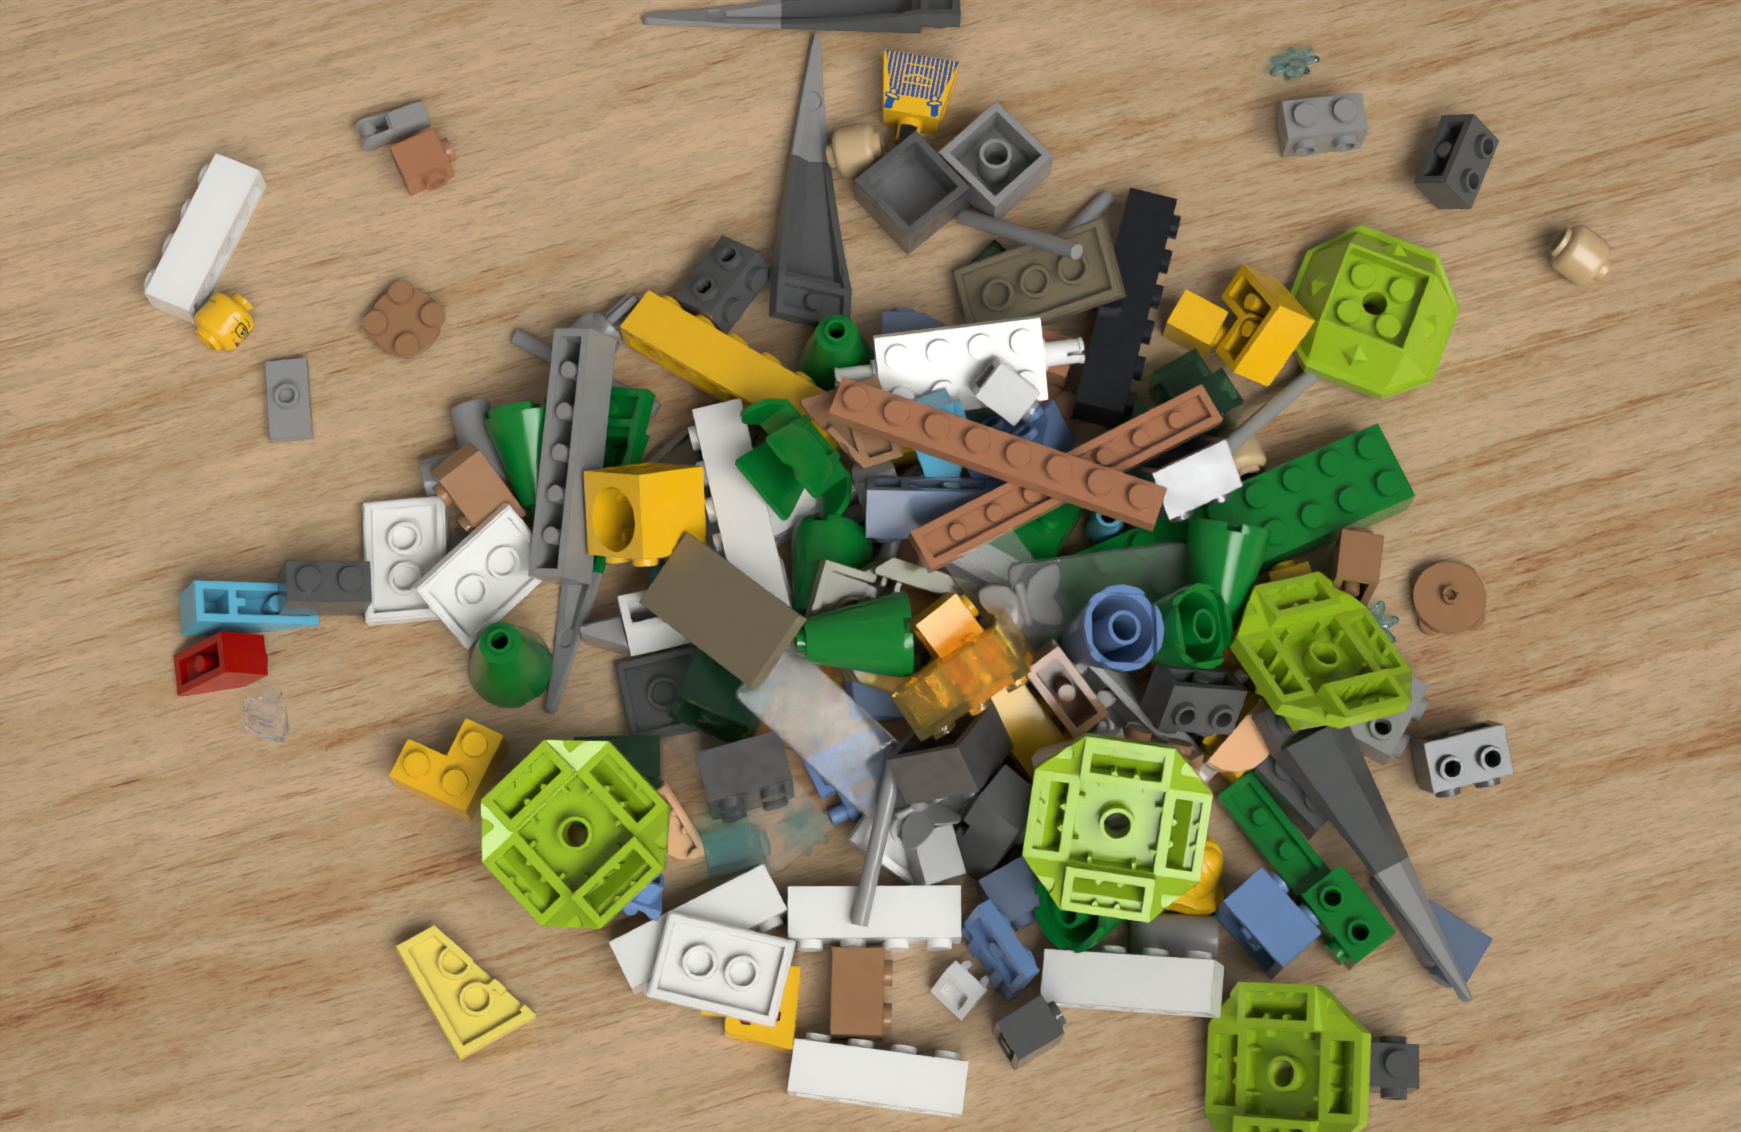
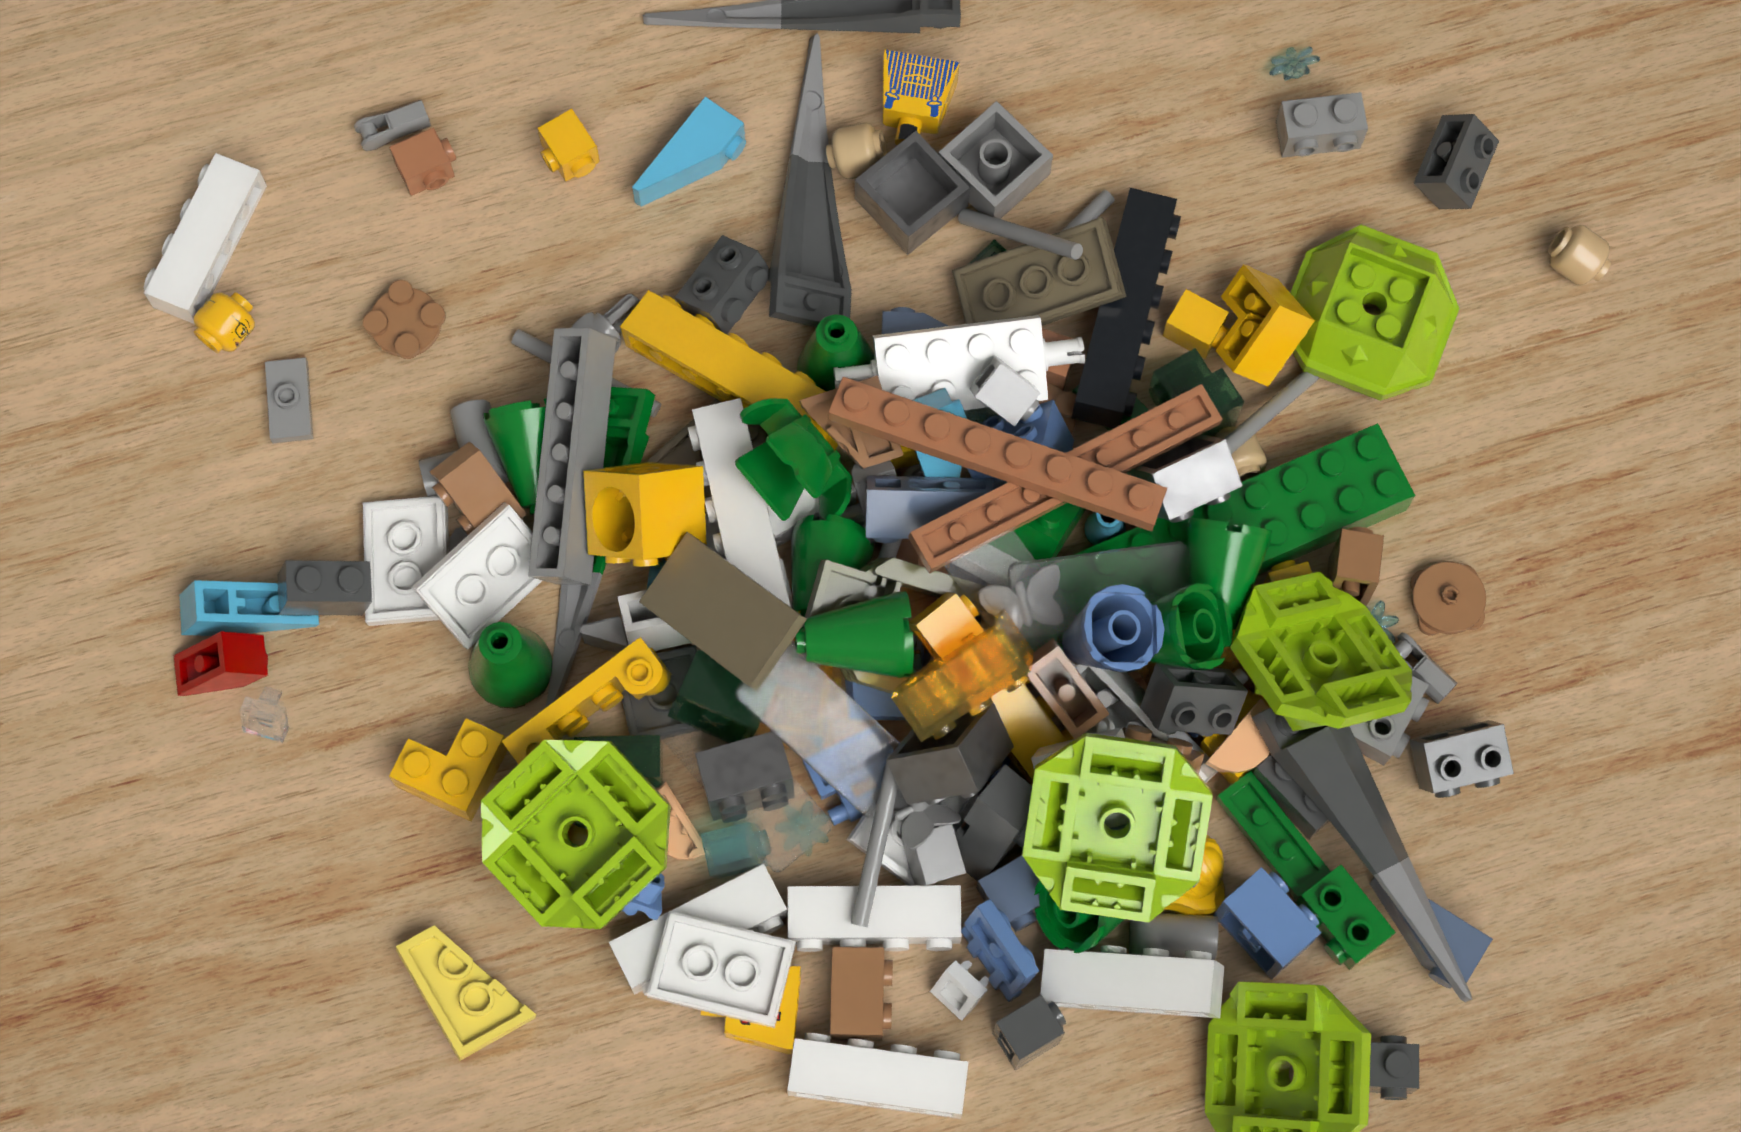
(568, 146): none -> yellow brick
(632, 669): none -> yellow piece
(695, 151): none -> medium azure slope
(1426, 669): none -> light grey bar

